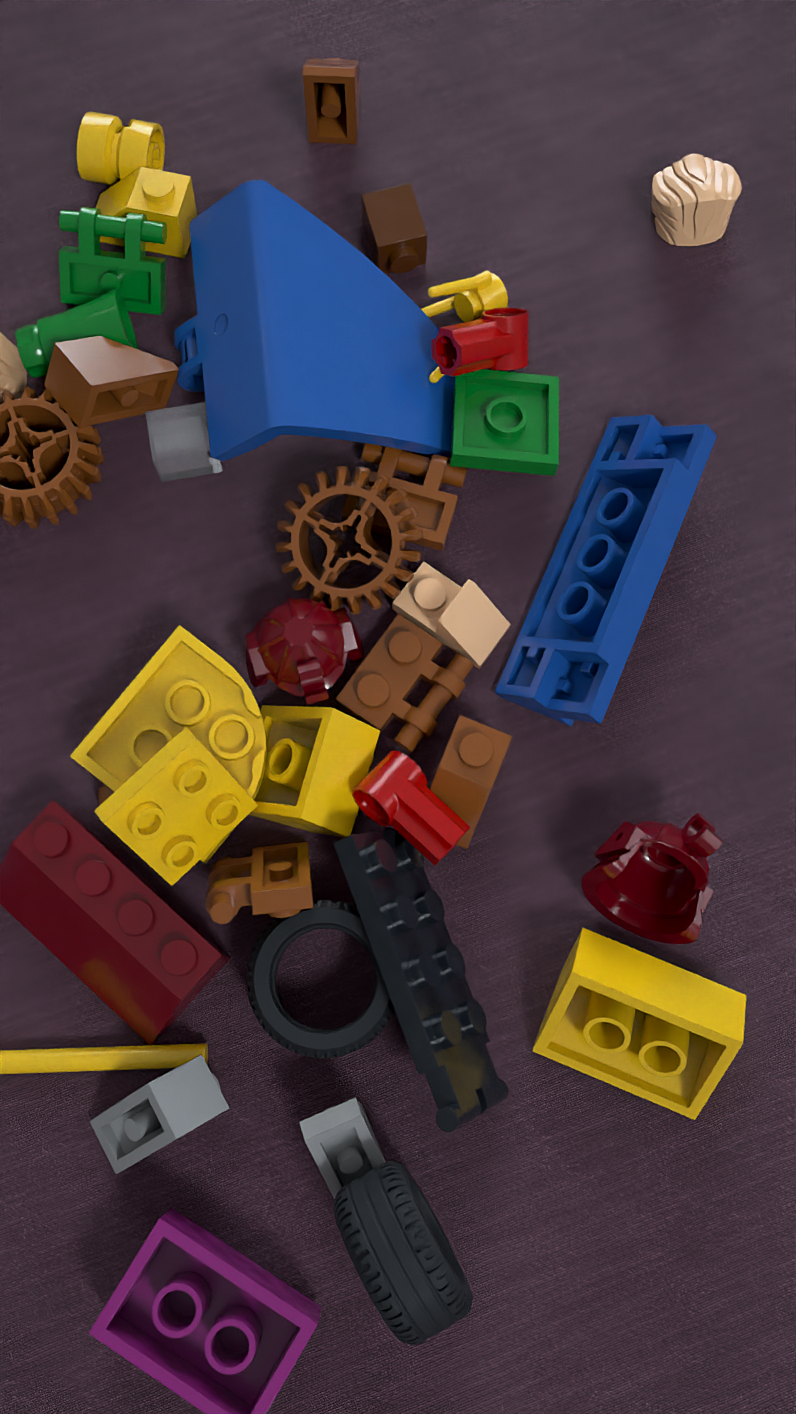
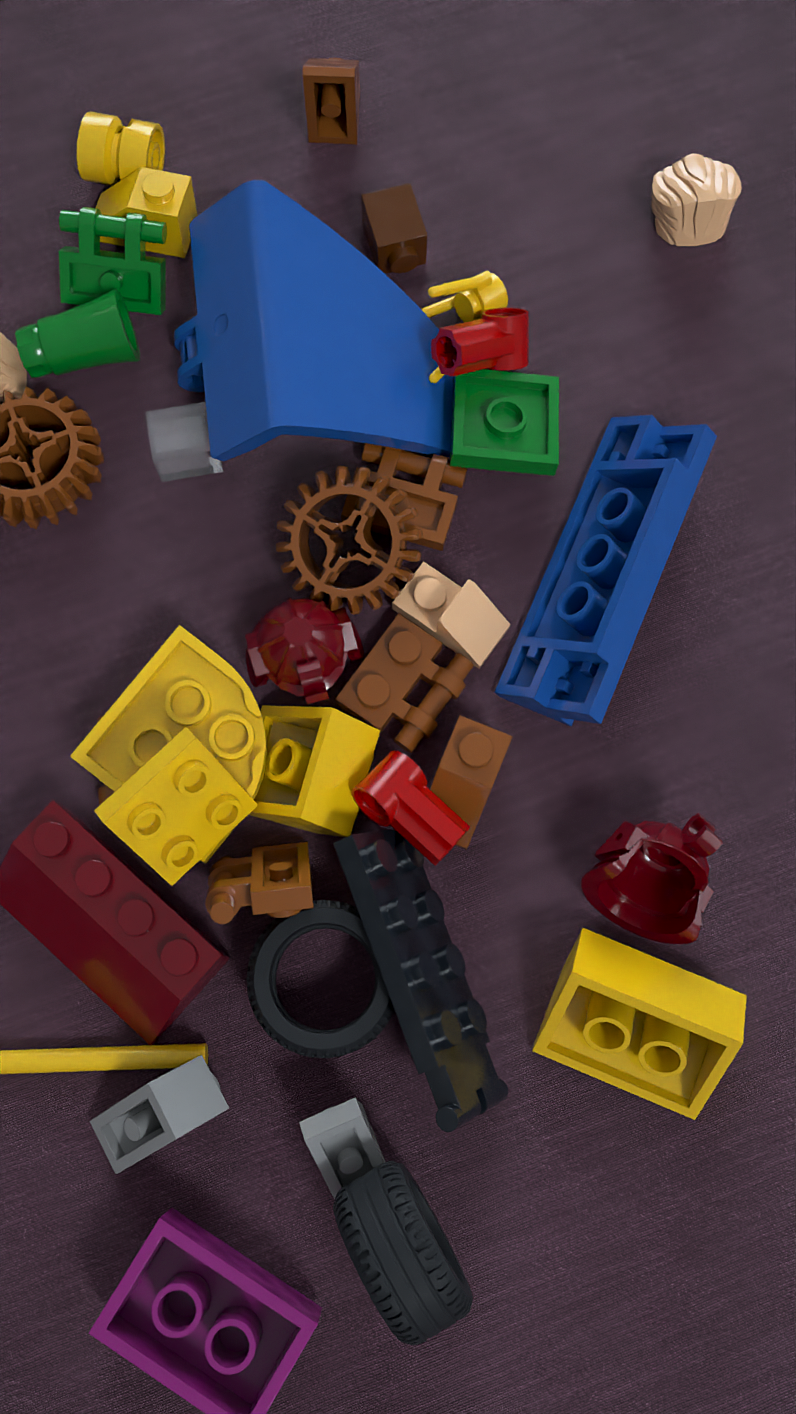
(107, 380): dark orange slope -> none

